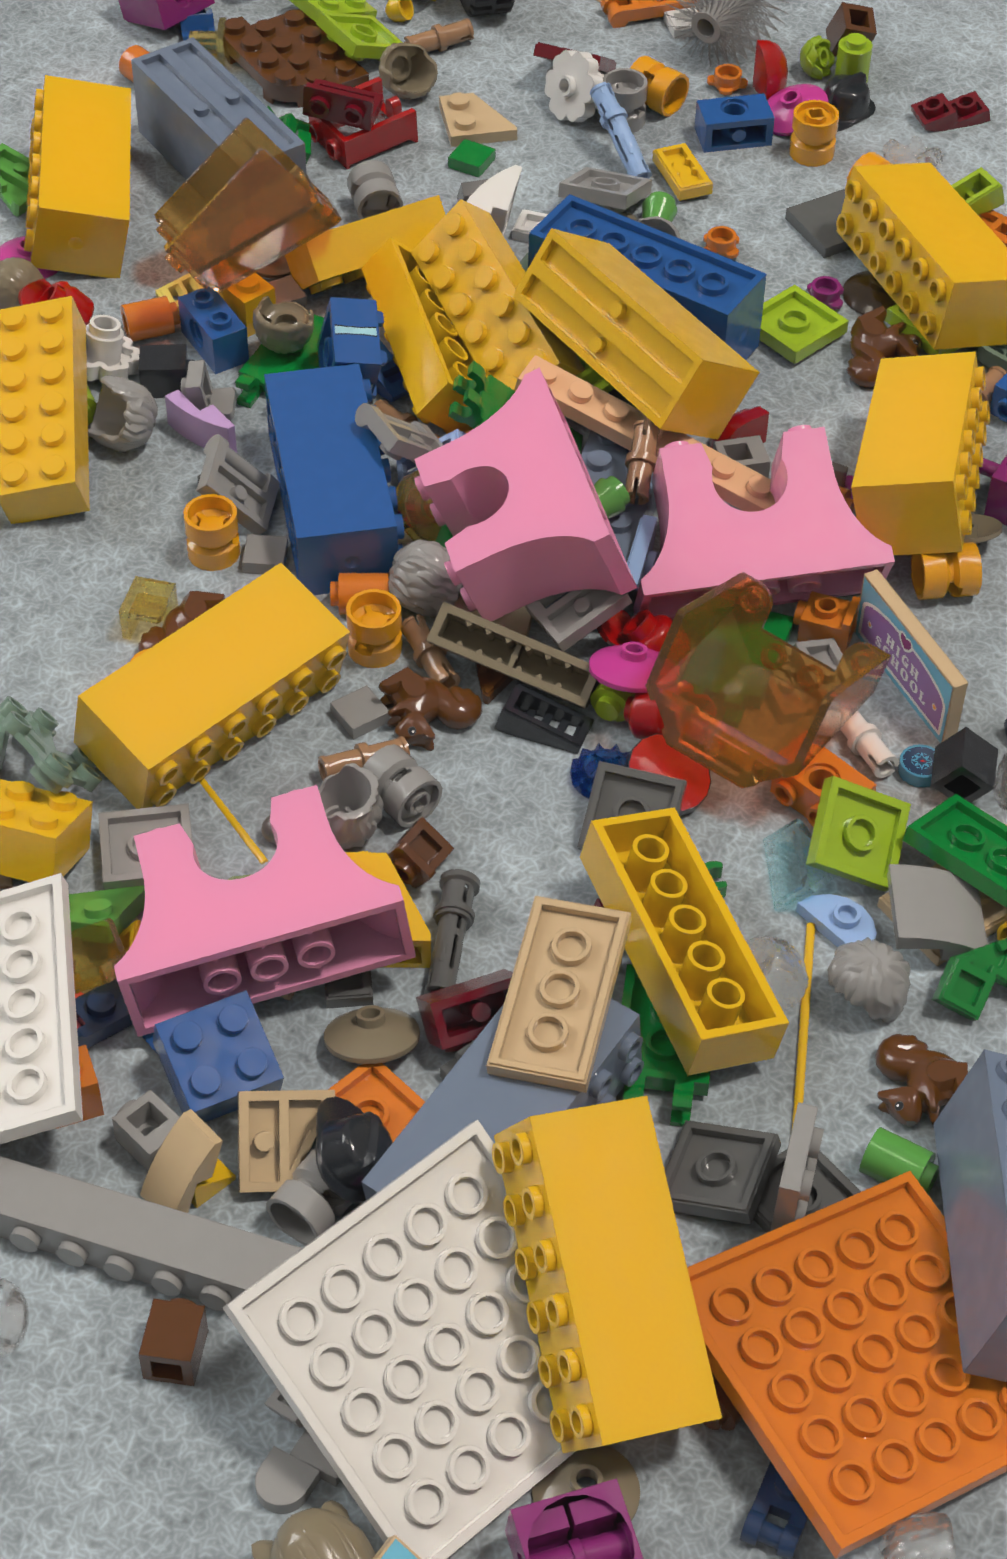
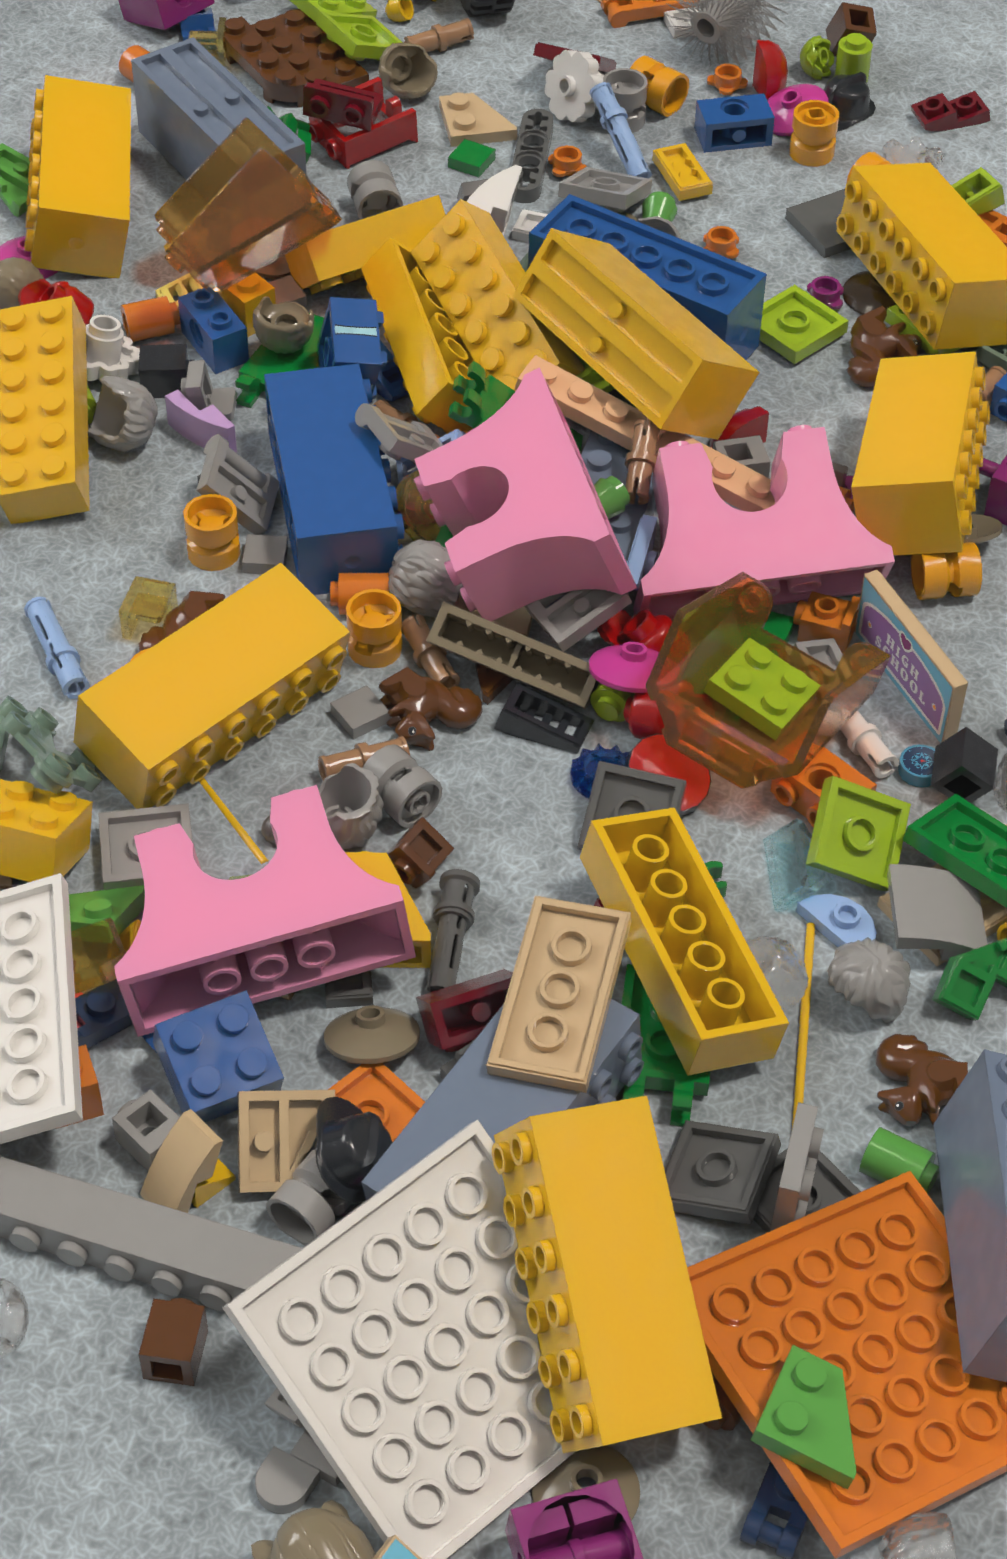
(61, 658): none -> light blue pin
(533, 155): none -> dark grey beam
(566, 161): none -> orange plate
(762, 688): none -> lime plate
(809, 1418): none -> bright green wing

